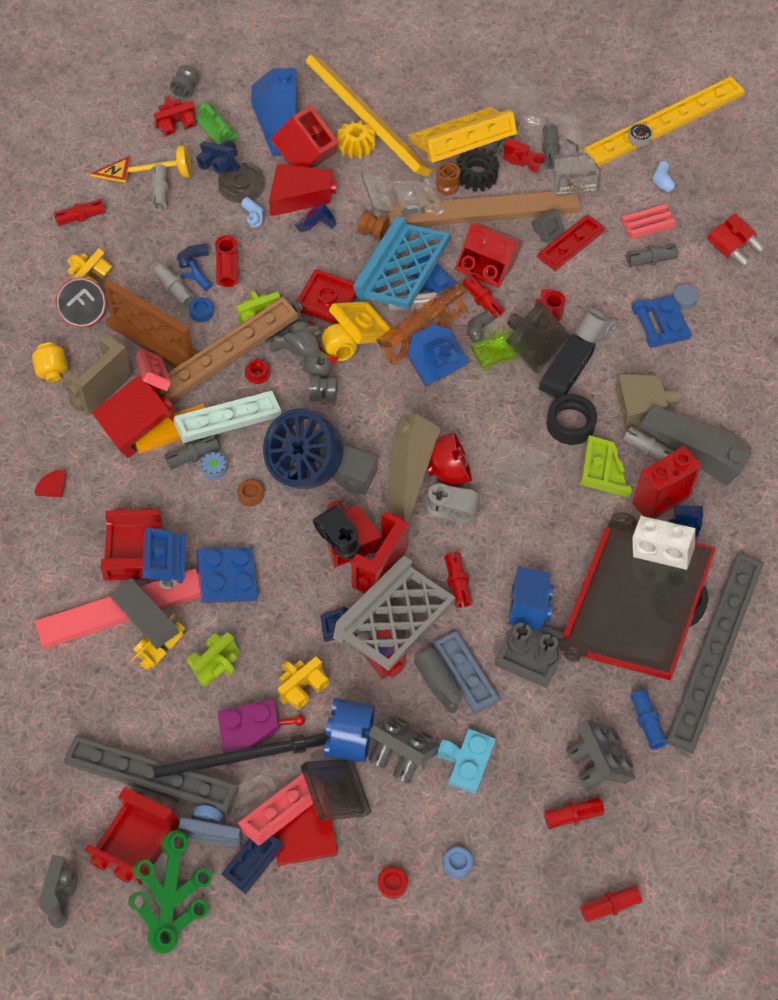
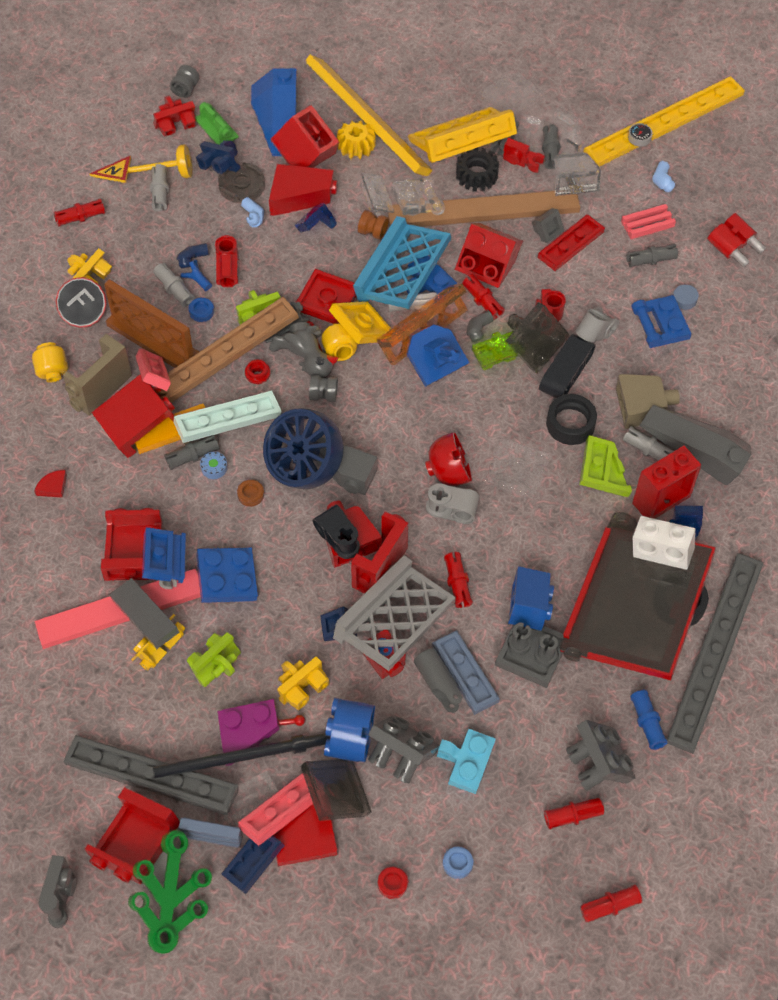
(207, 813): medium blue tile -> none
(409, 461): dark tan wedge -> none
(447, 178): dark orange wheel -> none

